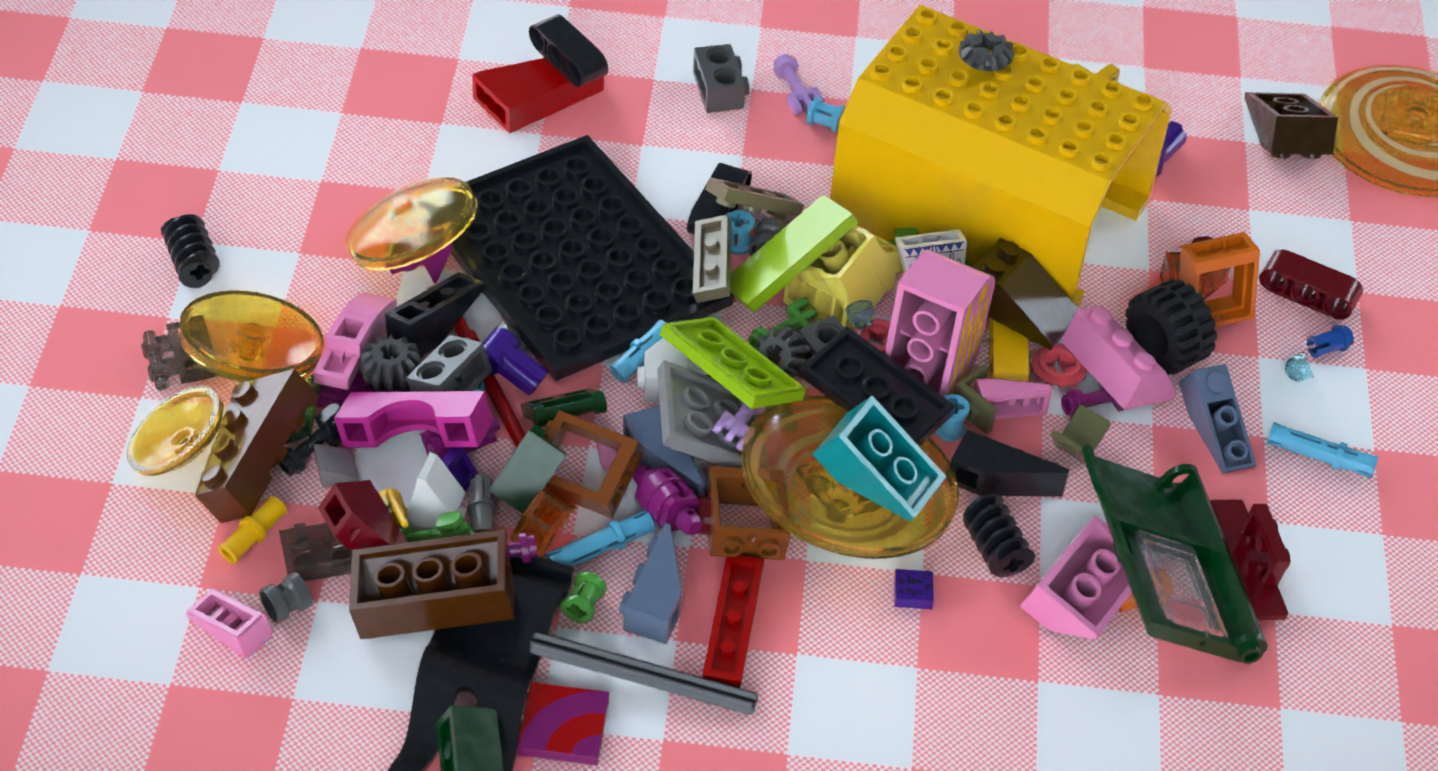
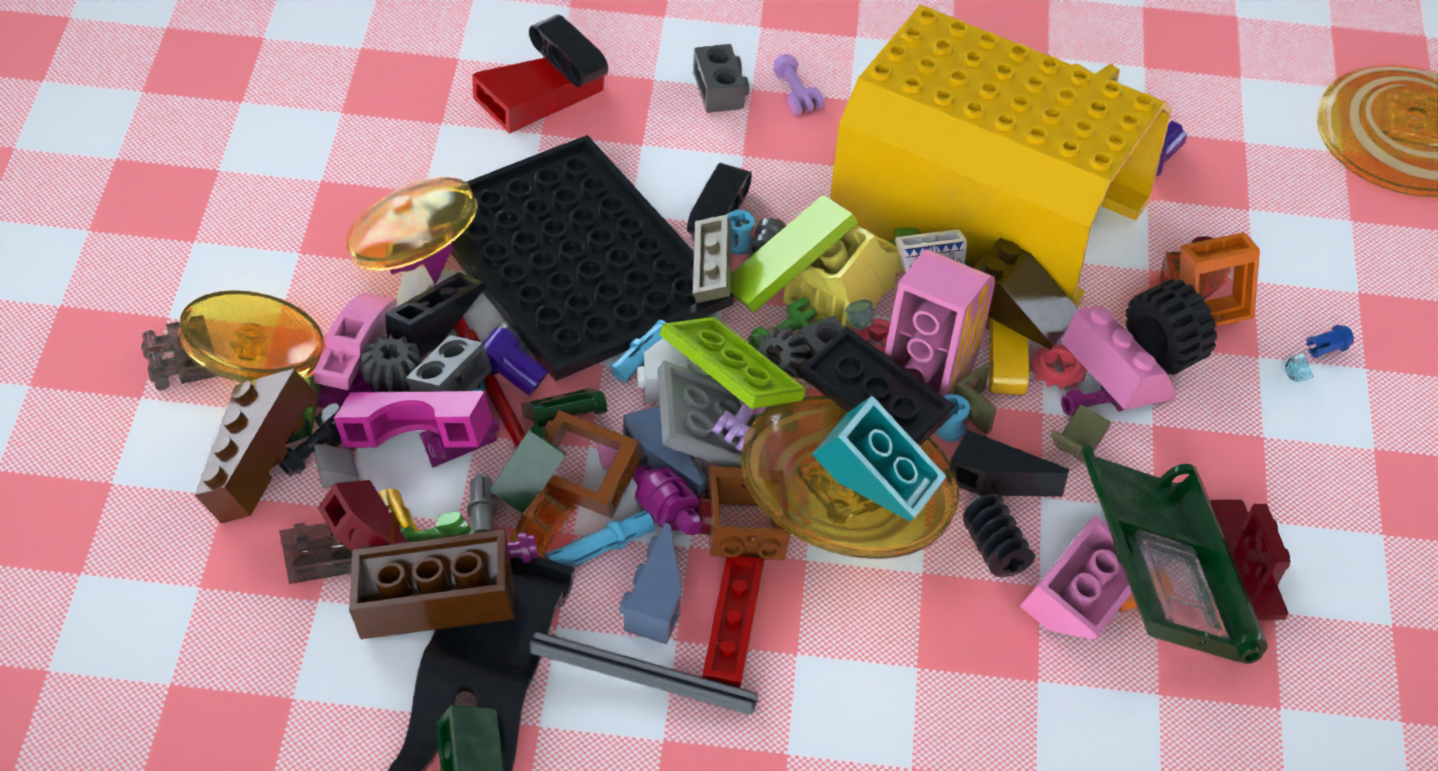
(175, 432): clear yellow dish -> none
(190, 250): black piece -> none
(245, 638): bright pink slope -> none
(252, 529): yellow pin -> none
(286, 597): dark grey wheel -> none
(434, 495): white slope -> none
(460, 466): dark purple tile -> none
(564, 723): tile -> none
(584, 597): bright green bush -> none
(754, 198): dark tan plate -> none
(816, 111): medium azure bush -> none
(913, 589): dark purple tile -> none
(974, 51): dark grey gear -> none
(1004, 397): bright pink slope -> none
(1217, 417): sand blue slope -> none
(1292, 124): dark brown slope -> none
(1311, 284): dark red beam -> none
(1328, 452): medium azure pin -> none

